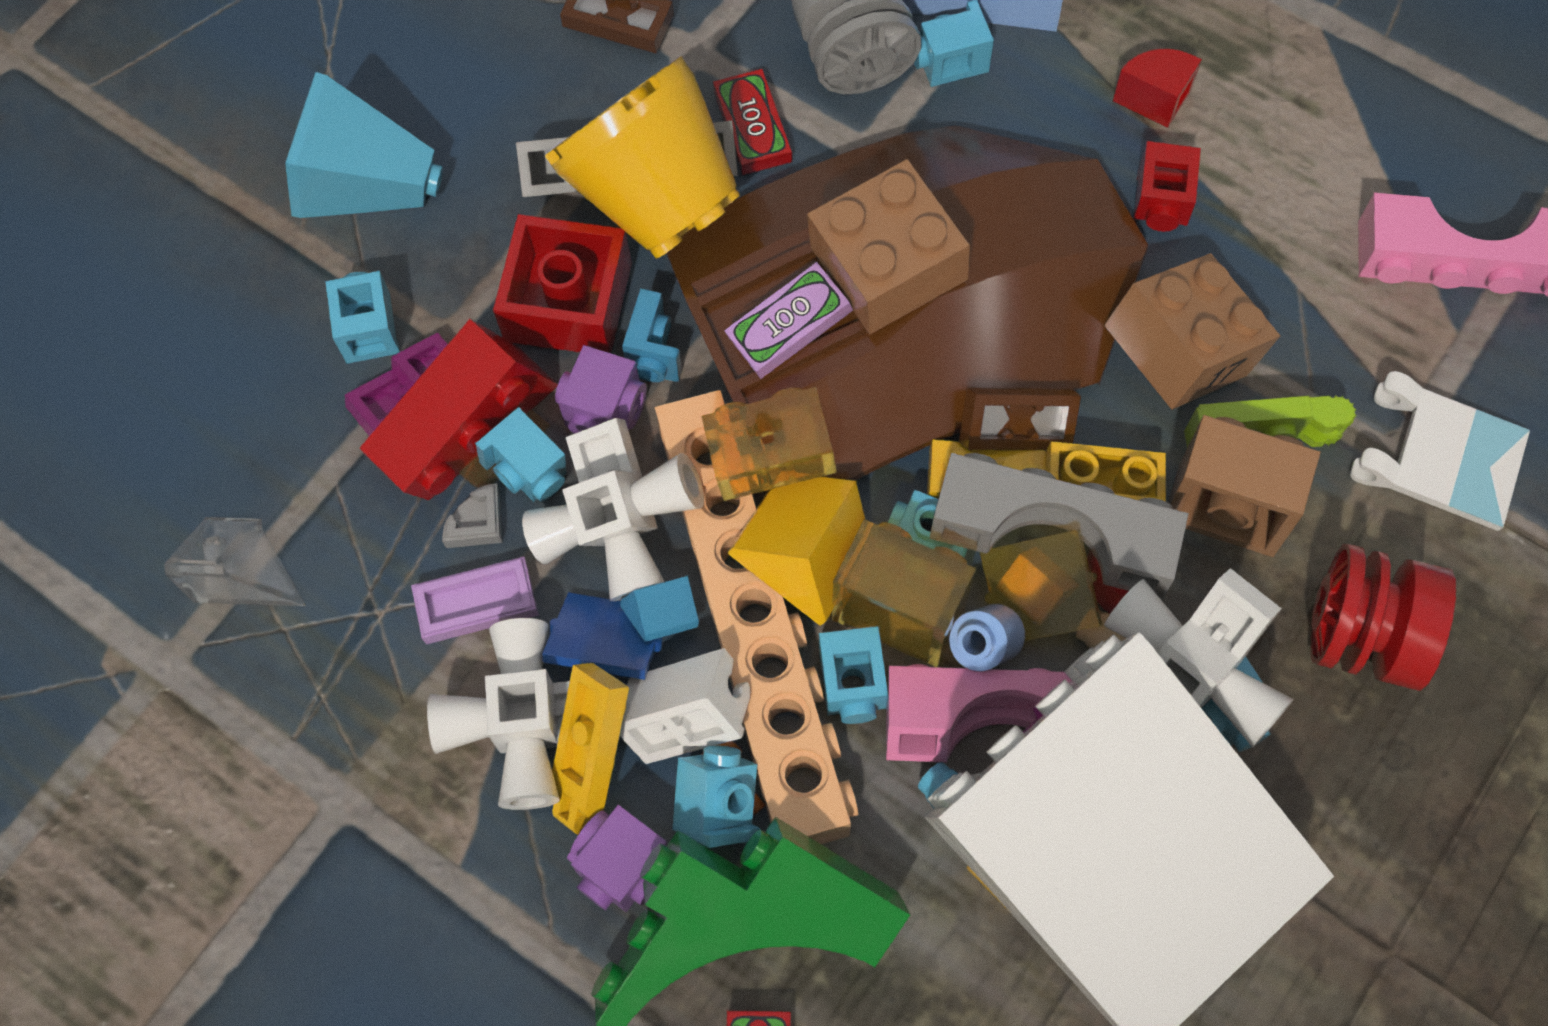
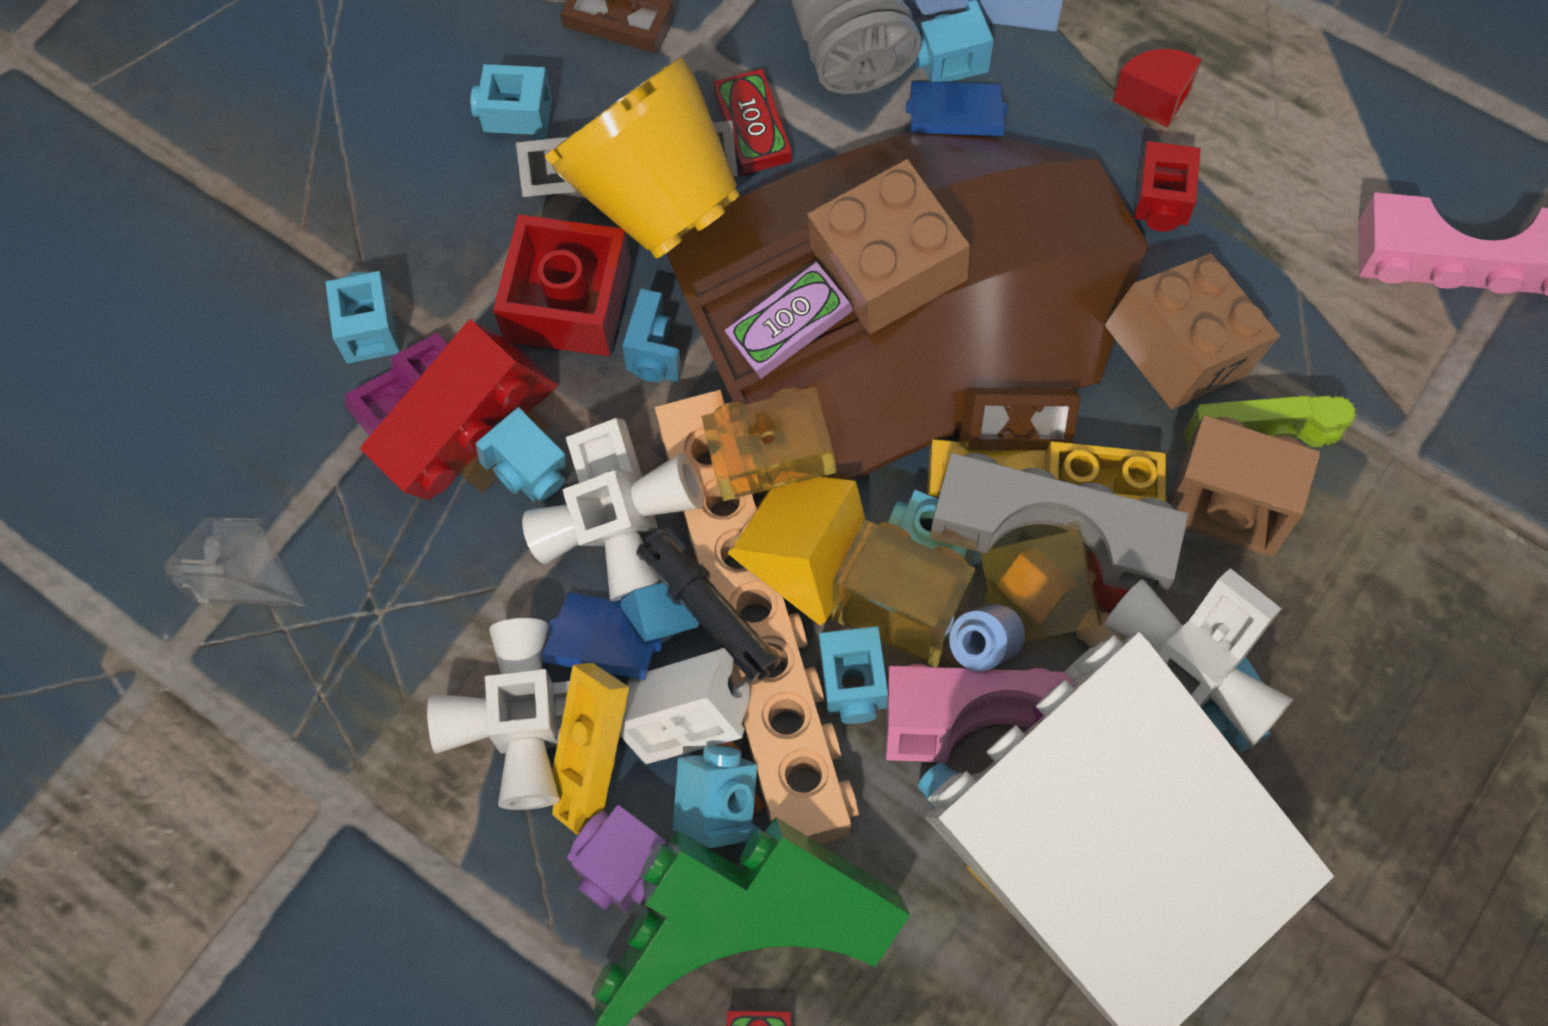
(354, 158): medium azure slope -> none
(474, 600): lavender tile -> none
(475, 520): light grey tile -> none
(513, 100): none -> medium azure brick
(600, 390): medium lavender brick -> none
(690, 586): none -> black pin
(956, 108): none -> blue piece
(1397, 620): red wheel -> none
(1448, 456): white flag -> none

